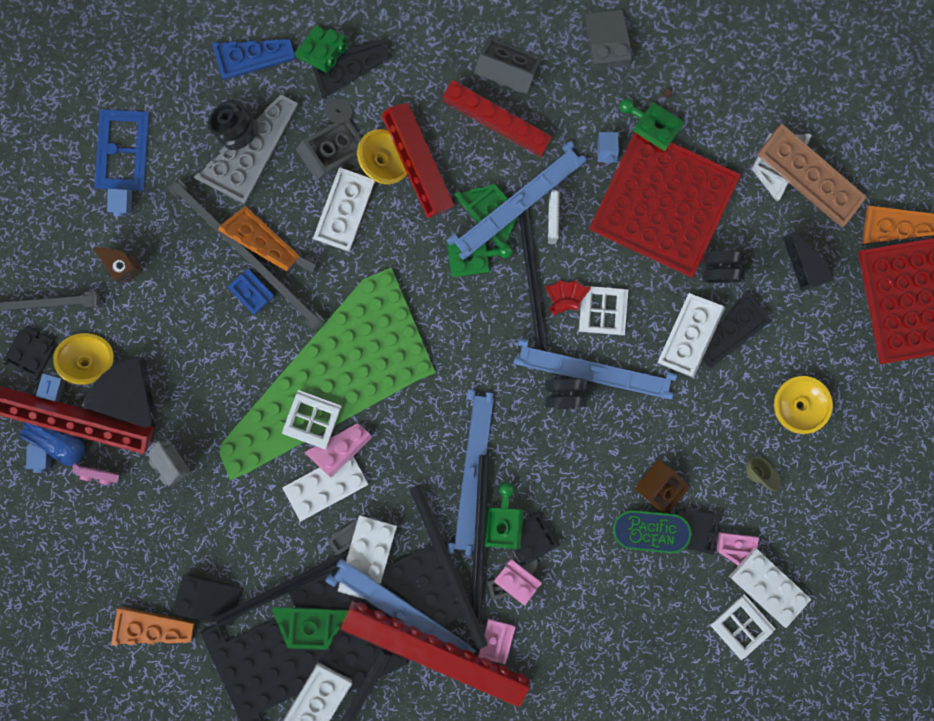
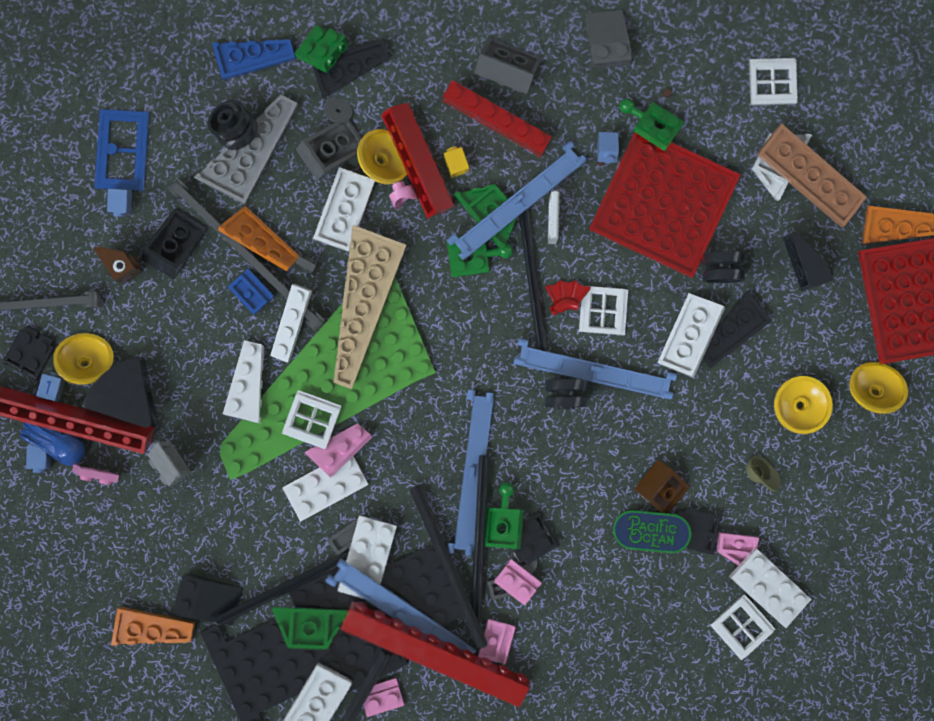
(173, 243): none -> black slope
(245, 391): none -> white wing
(291, 322): none -> white plate
(369, 277): none -> tan wing
(383, 697): none -> bright pink plate
(401, 194): none -> bright pink piece
(456, 161): none -> yellow brick
(772, 64): none -> white piece
(883, 381): none -> yellow dish

